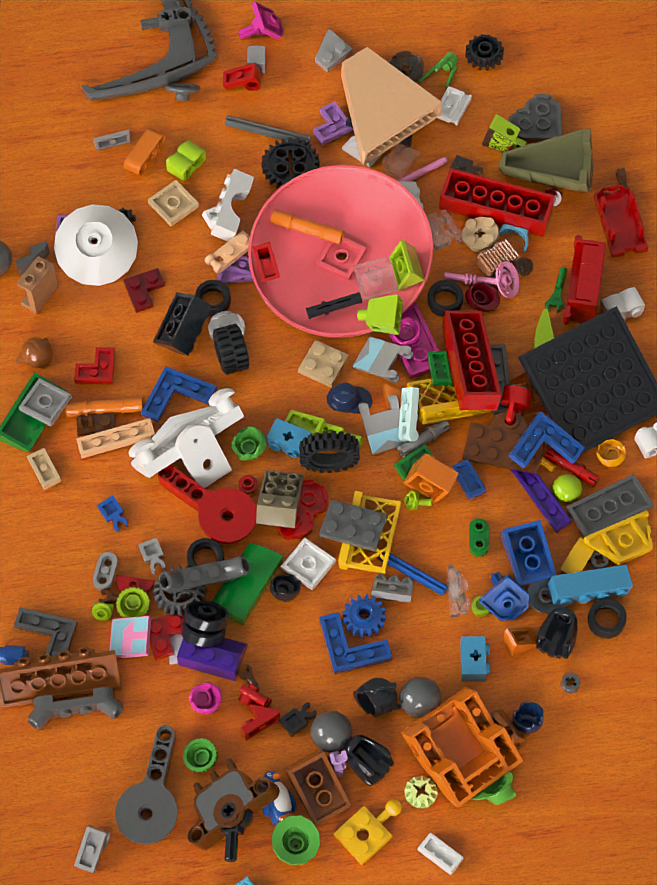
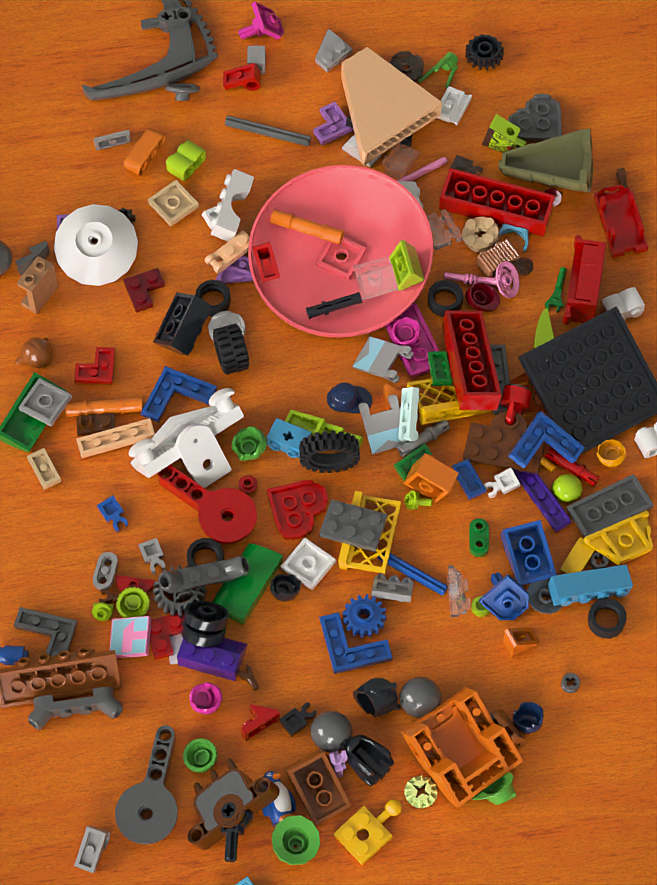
(250, 695): red plate -> none
(273, 164): black gear -> none
(279, 499): dark tan slope -> none
(323, 363): tan plate -> none
(383, 314): lime torso -> none
(440, 853): white plate -> none
(474, 647): dark azure brick -> none
(505, 481): none -> white plate
(558, 633): black hair -> none

